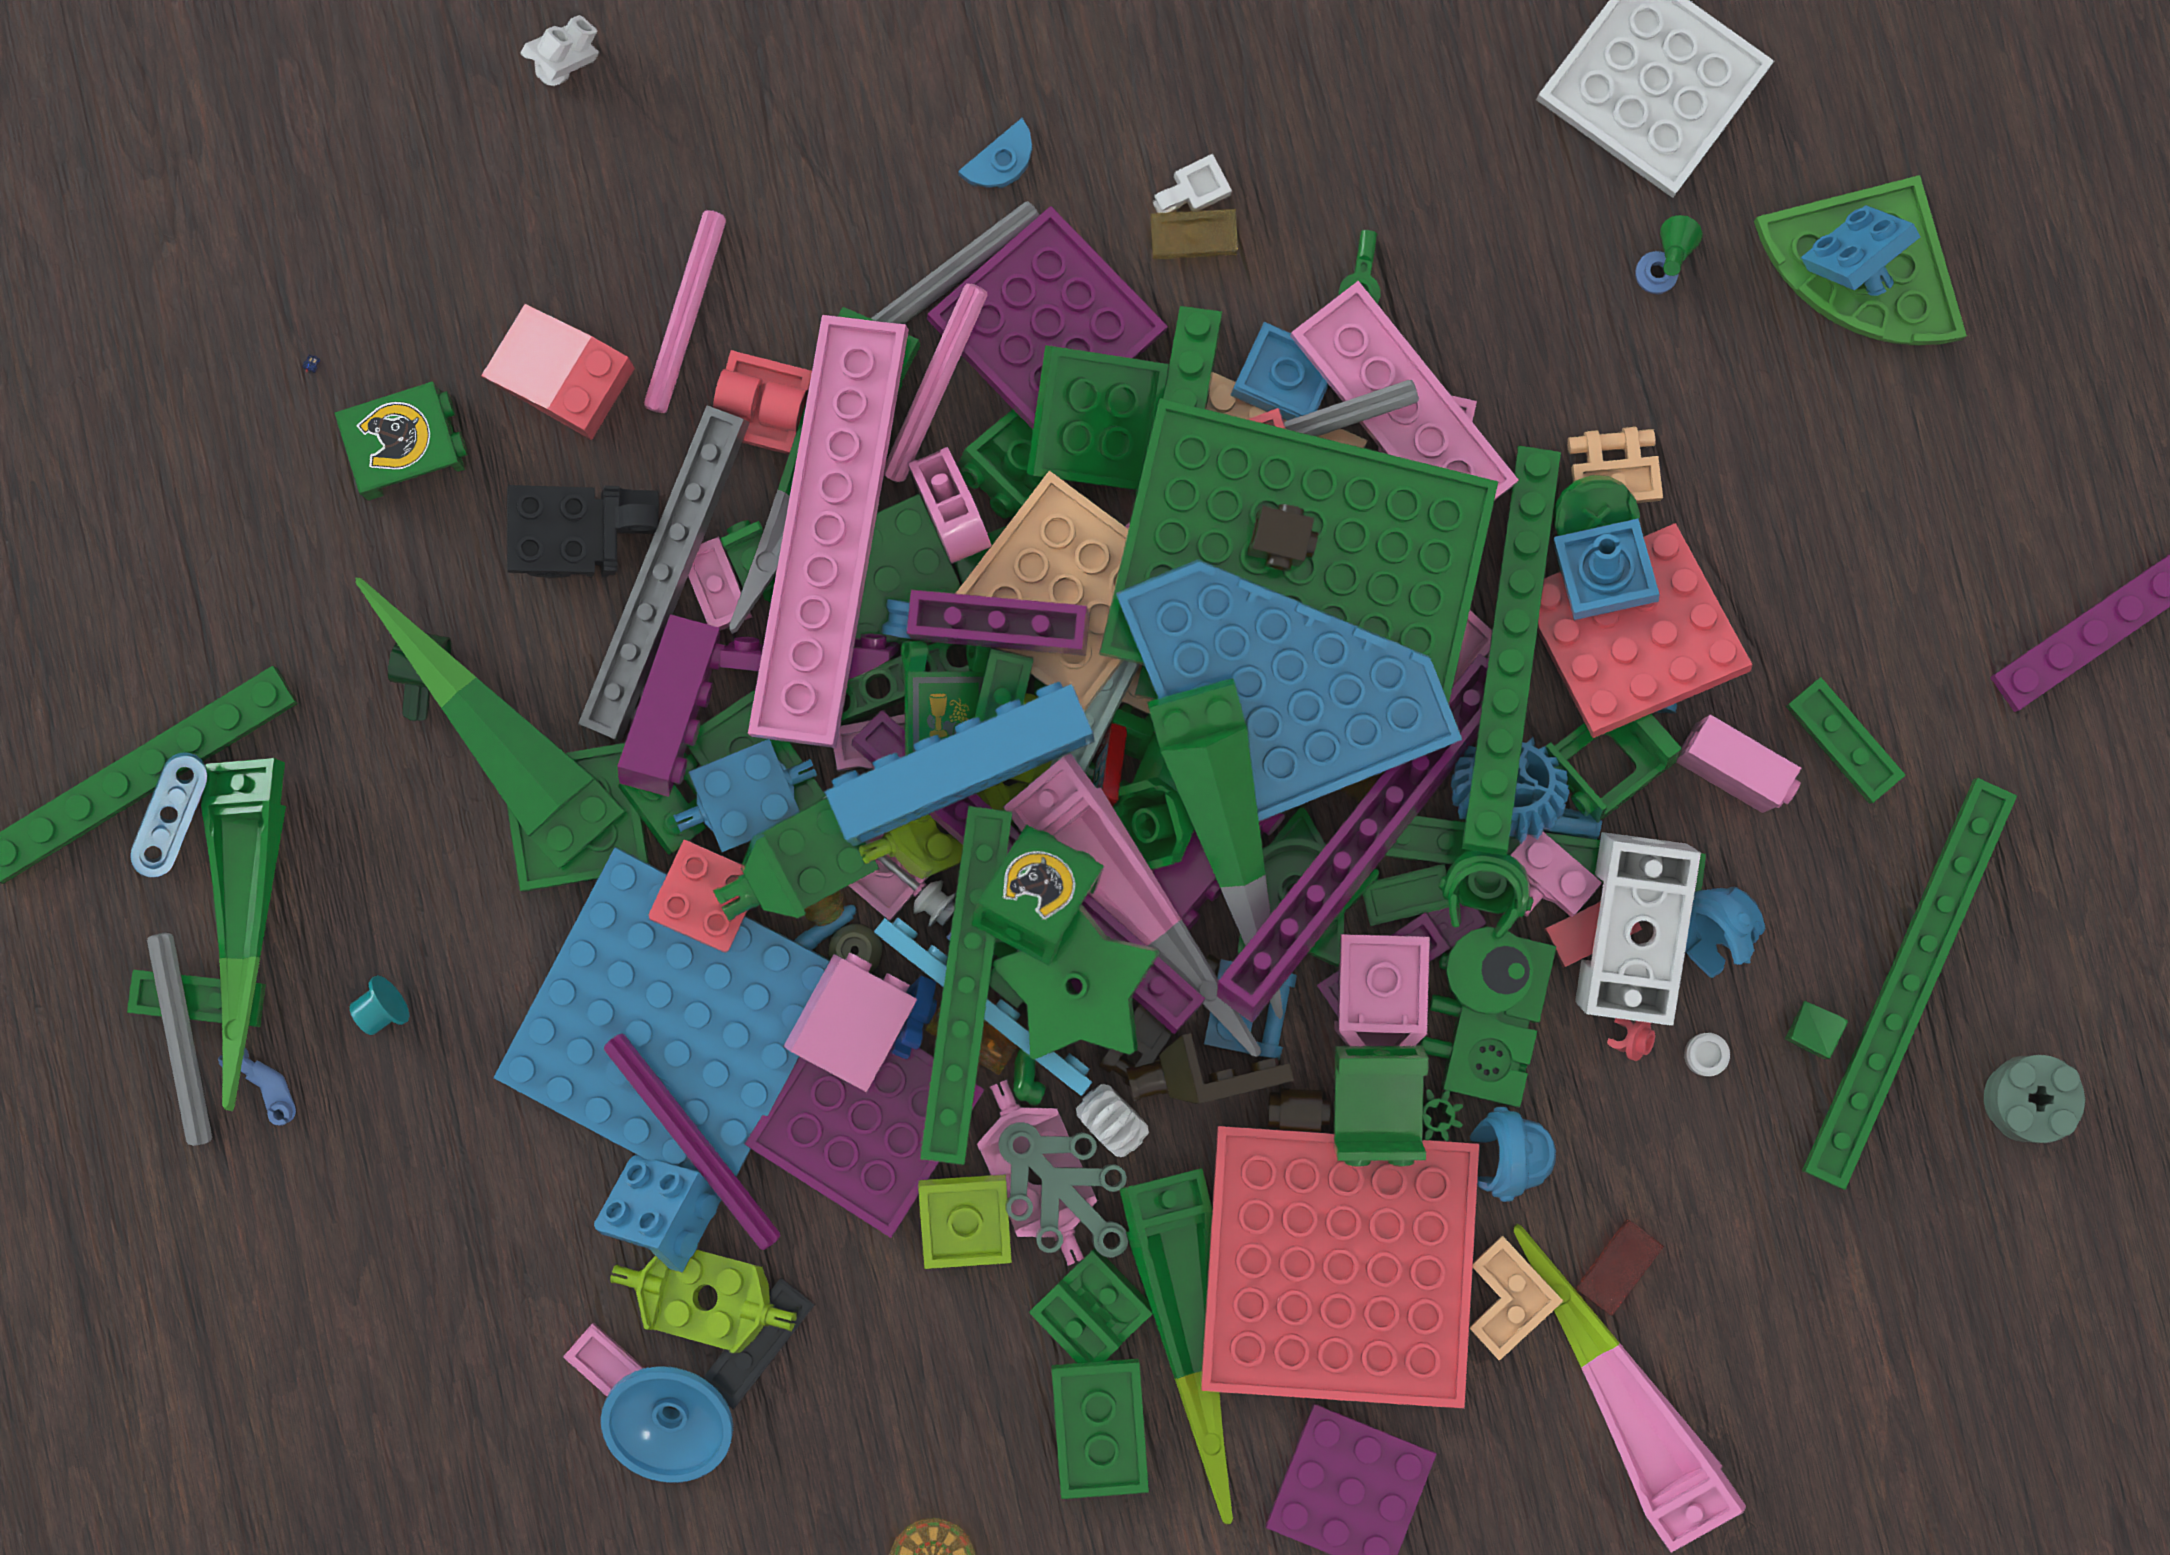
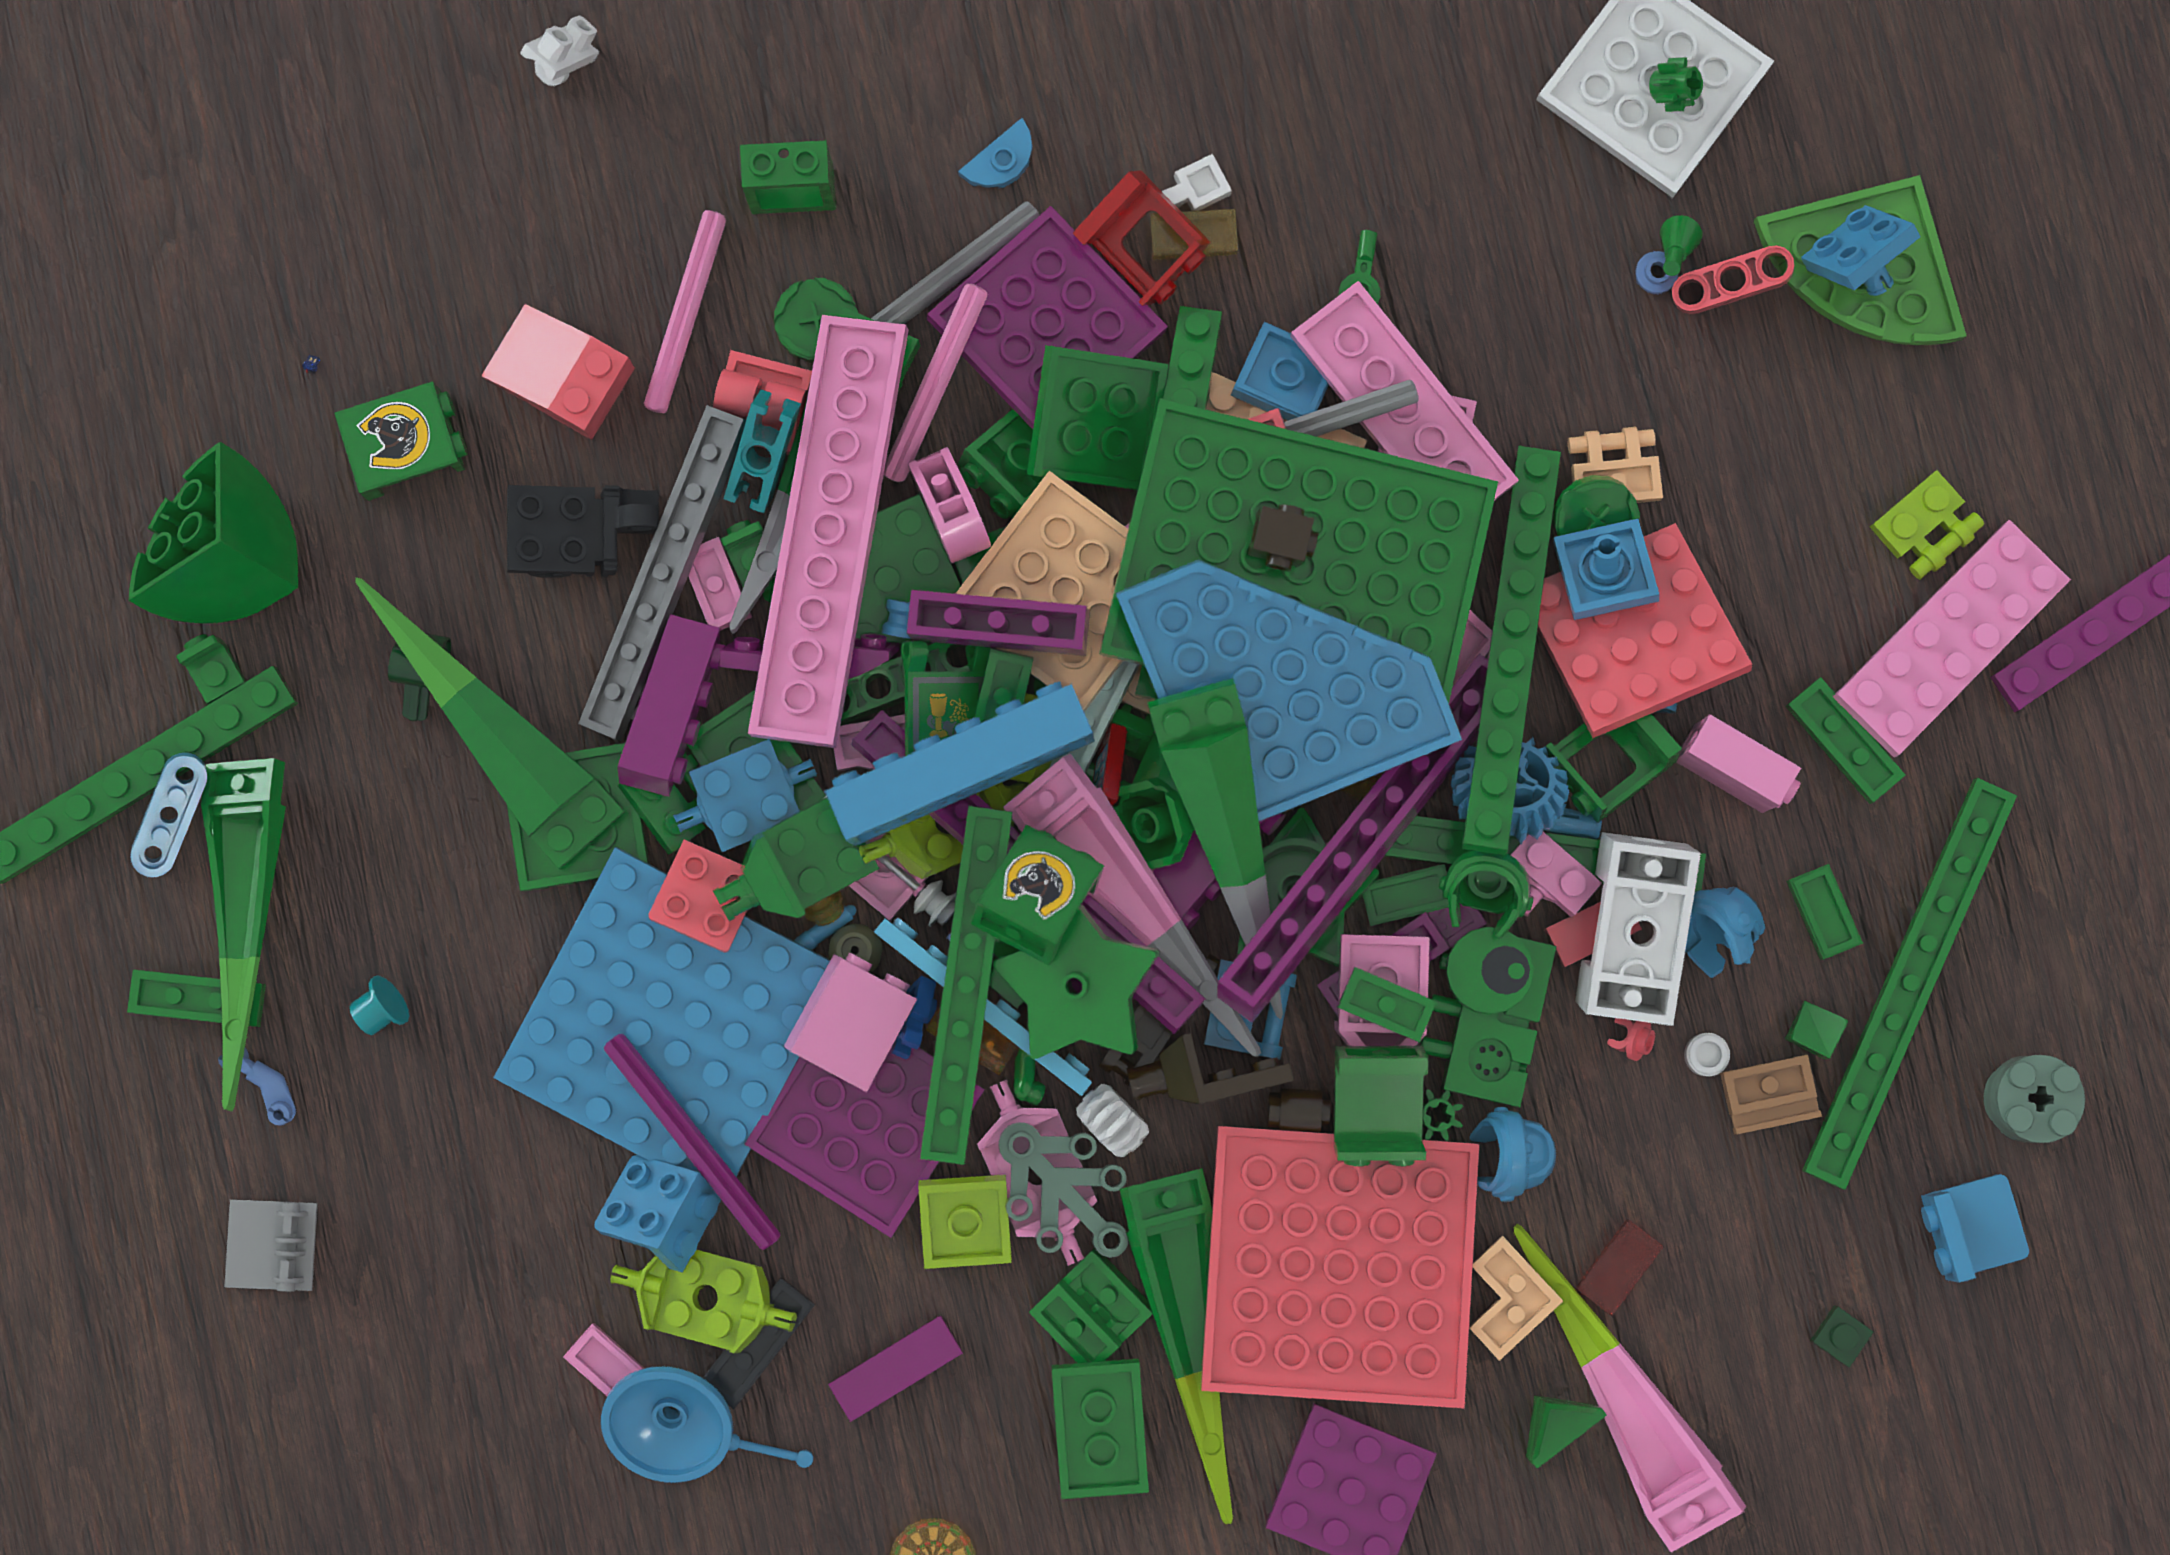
(179, 1038): light grey axle -> none
(211, 666): none -> green bracket
(217, 546): none -> green brick
(271, 1245): none -> light grey hinge
(755, 465): none -> teal piece
(791, 183): none -> green window
(801, 310): none -> green tile
(803, 1458): none -> dark azure hinge
(895, 1368): none -> magenta tile
(1120, 214): none -> red window
(1386, 1004): none -> green plate
(1556, 1425): none -> green slope
(1676, 84): none -> green gear
(1749, 264): none -> coral beam
(1770, 1094): none -> medium nougat plate
(1824, 912): none -> green tile
(1841, 1336): none -> dark green plate
(1919, 514): none -> lime plate
(1951, 638): none -> bright pink plate
(1974, 1227): none -> dark azure bracket

